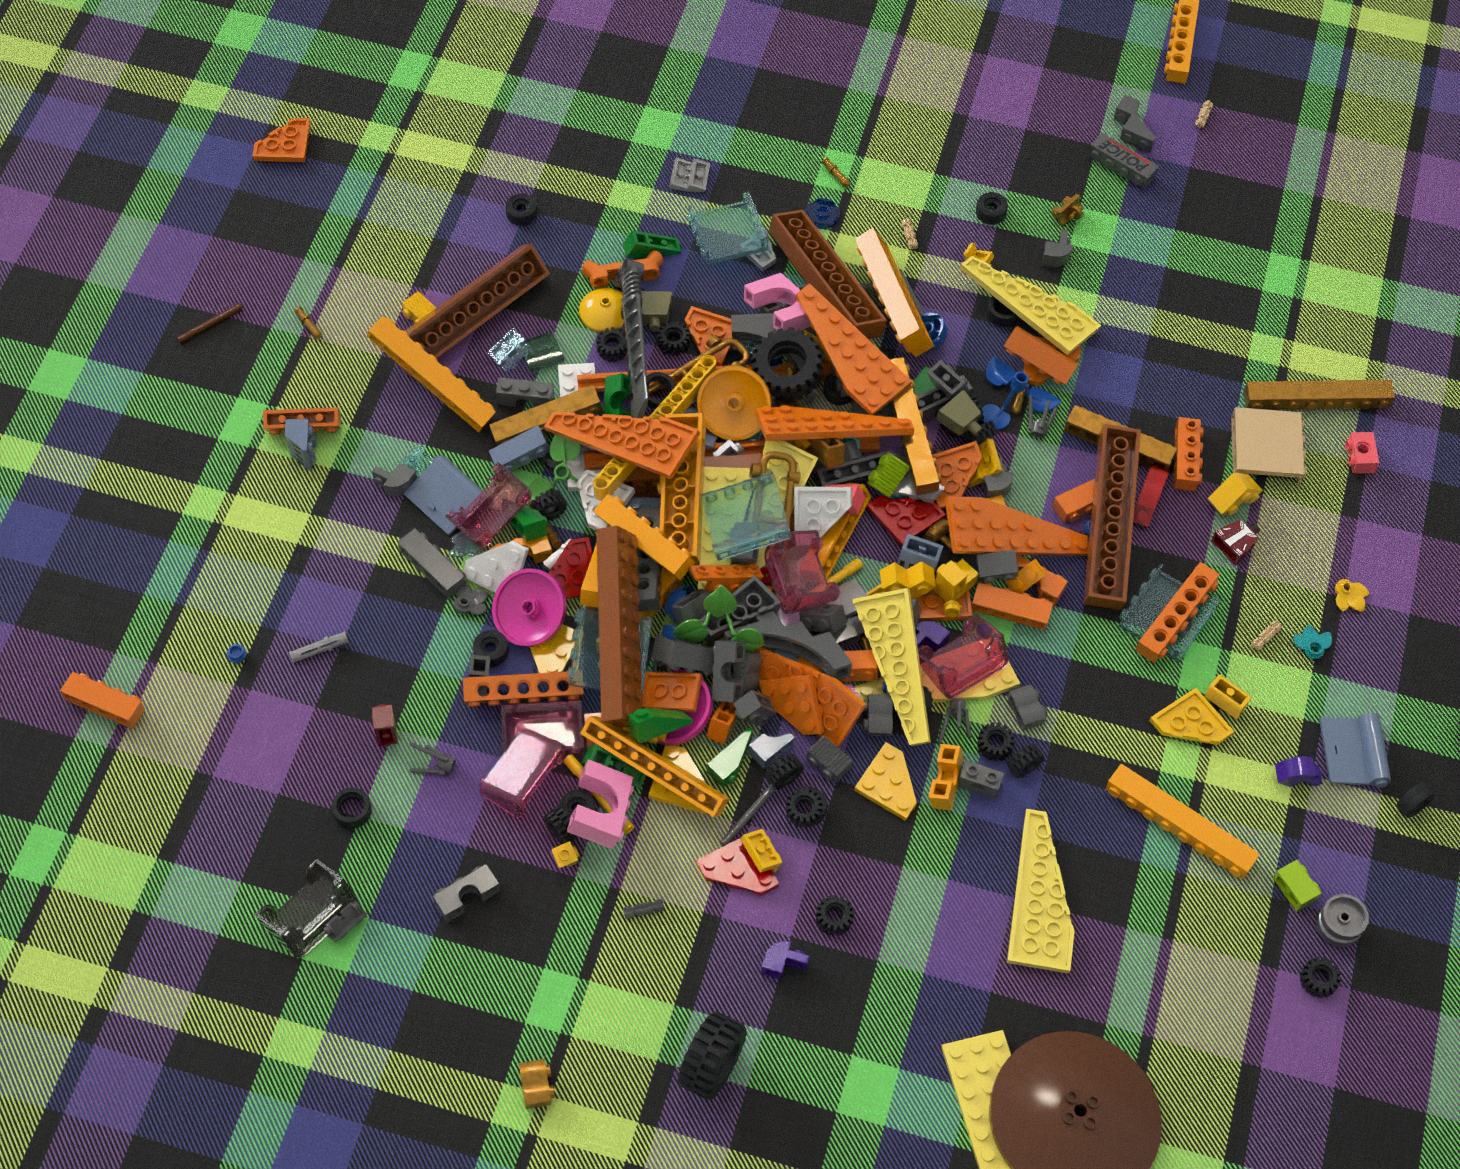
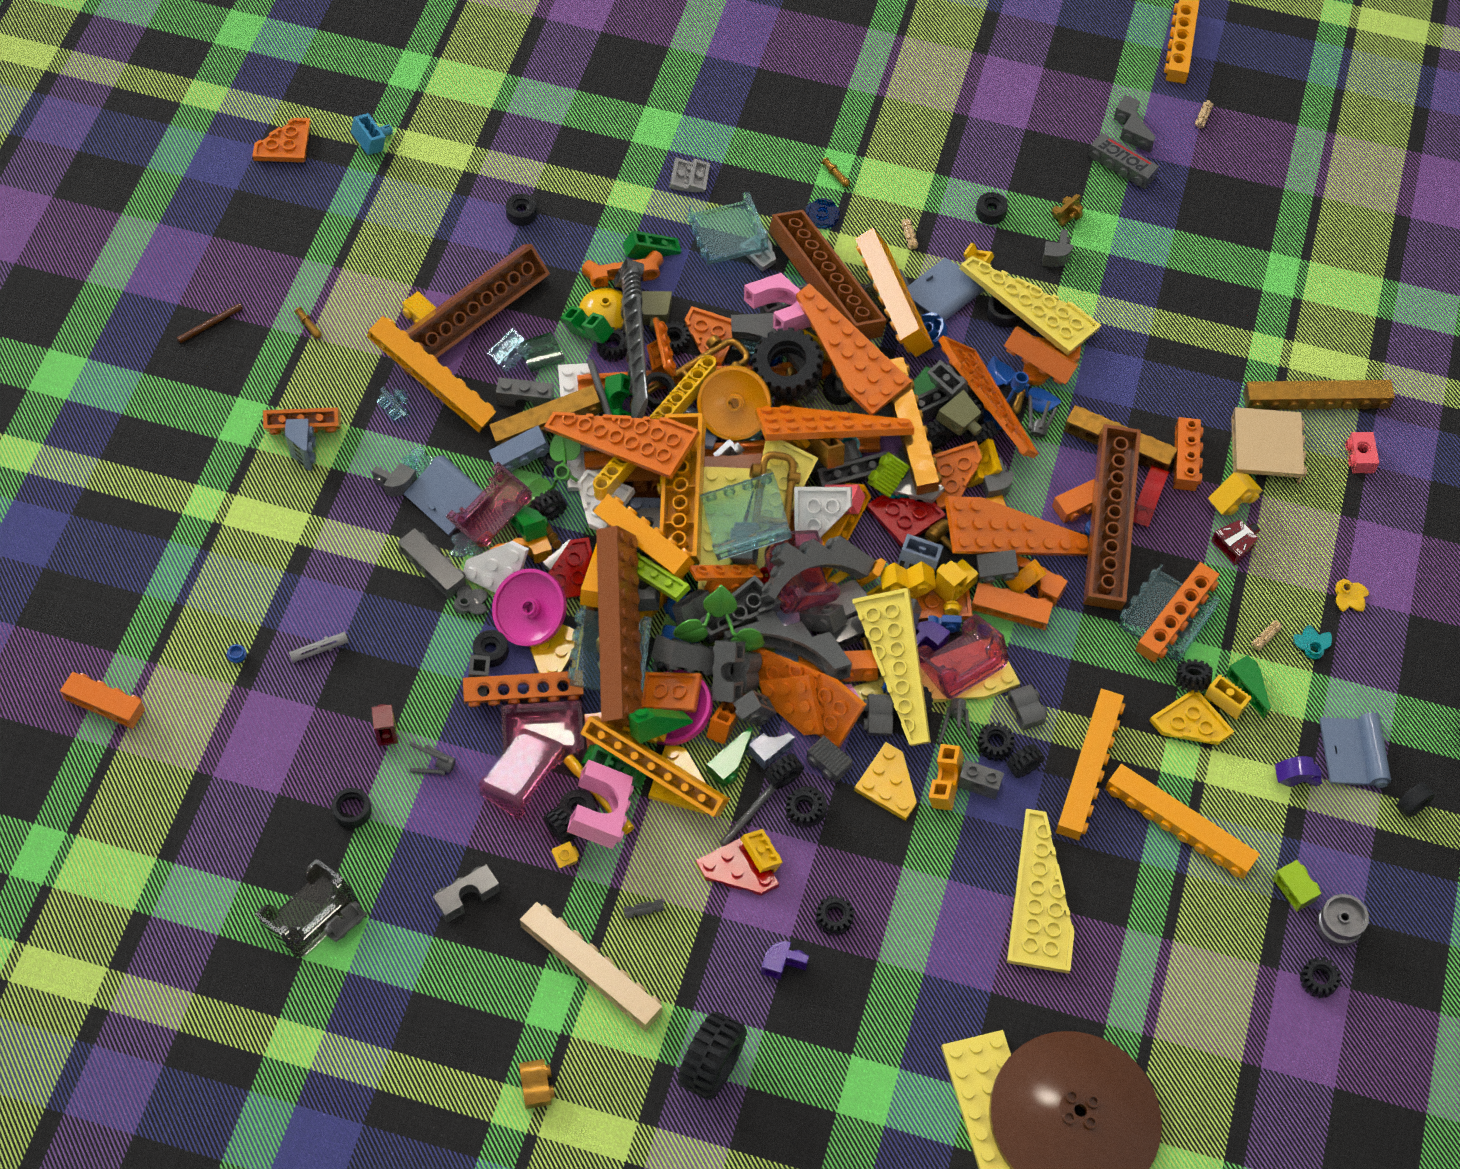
(369, 134): none -> dark azure brick
(387, 398): none -> clear light blue hips
(591, 966): none -> tan brick
(592, 327): none -> green arch
(599, 387): none -> dark grey bar
(660, 351): none -> orange bracket
(661, 579): none -> lime plate
(835, 554): none -> dark grey arch
(874, 573): none -> light orange tile
(938, 434): none -> black tyre
(944, 289): none -> sand blue door
(950, 622): none -> blue plate
(972, 368): none -> orange wing
(1089, 765): none -> light orange brick
(1194, 675): none -> black tyre
(1248, 678): none -> green slope

